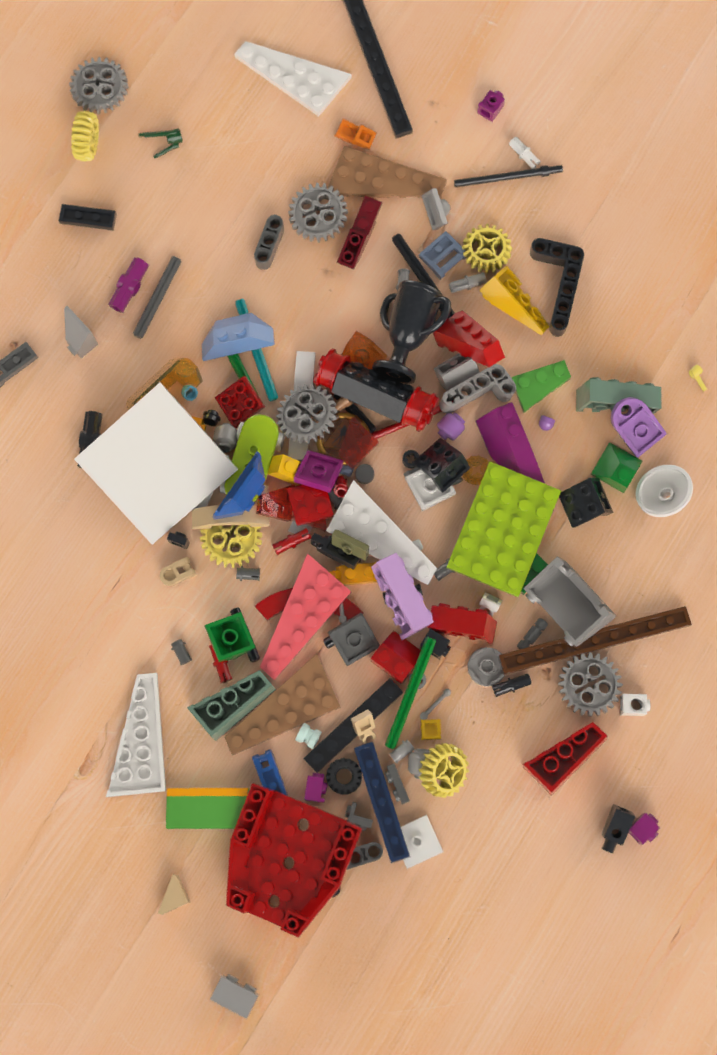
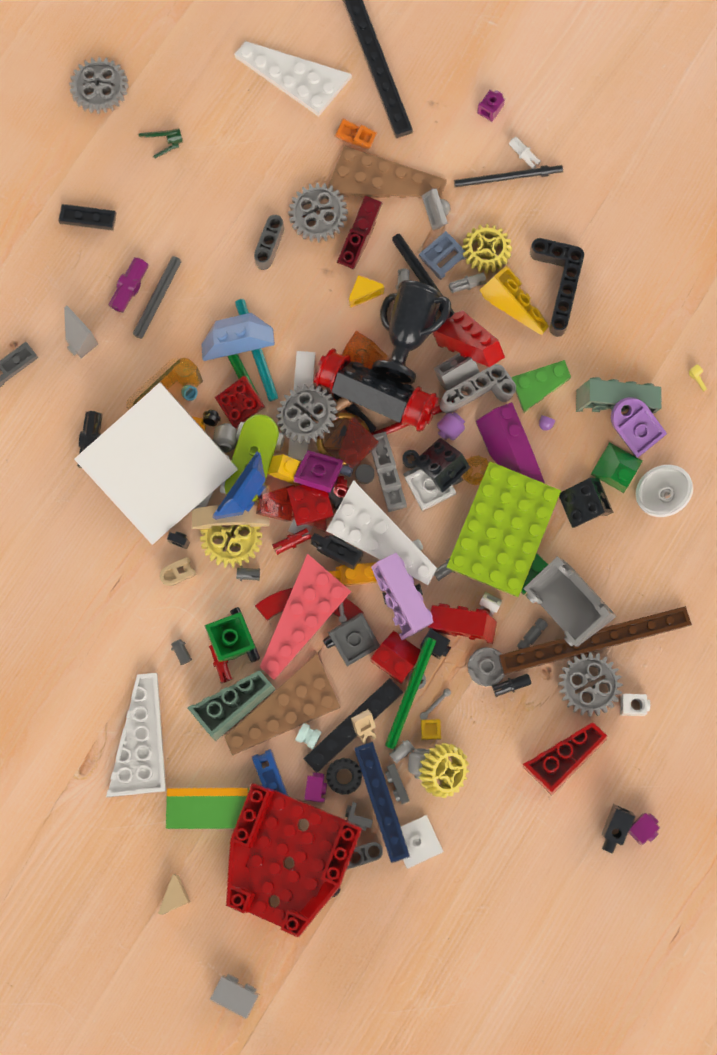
(85, 136): light yellow gear -> none
(350, 545): olive plate -> none
(365, 290): none -> yellow slope
(388, 474): none -> light grey slope

